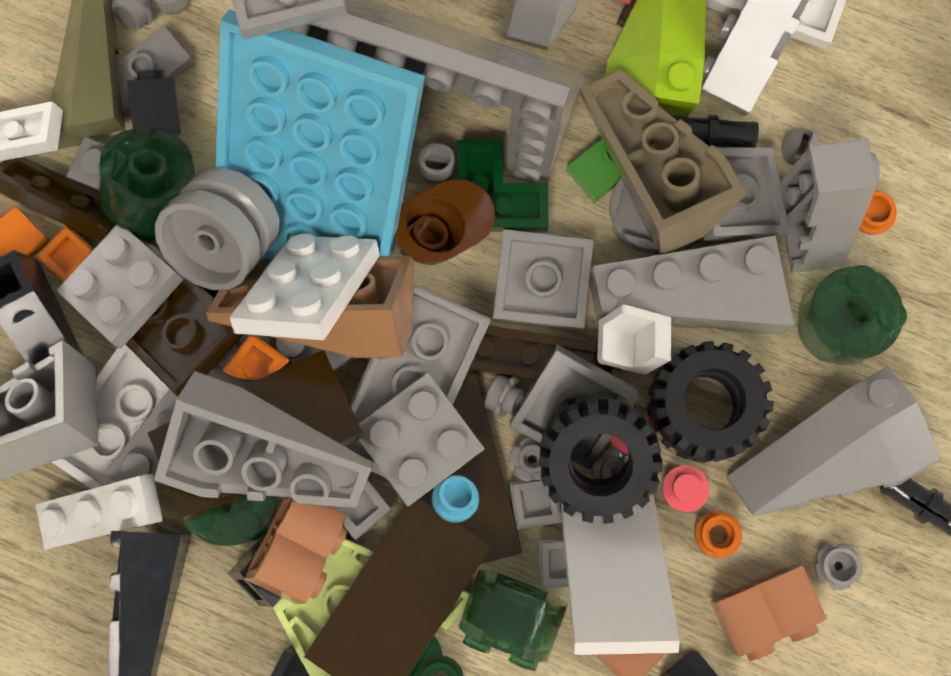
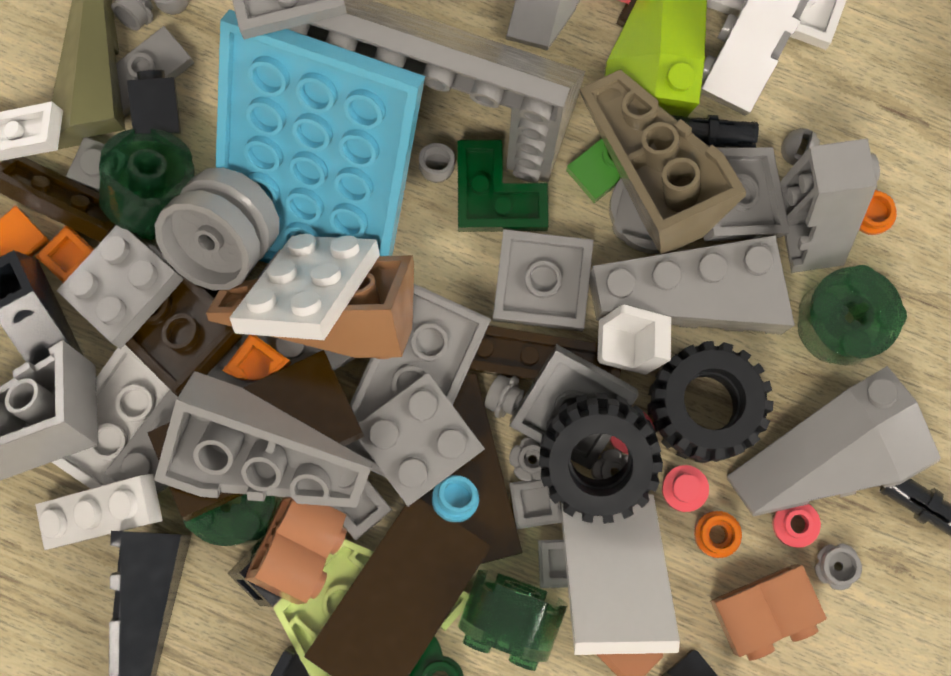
(444, 221): reddish brown piece -> none
(787, 536): none -> coral plate

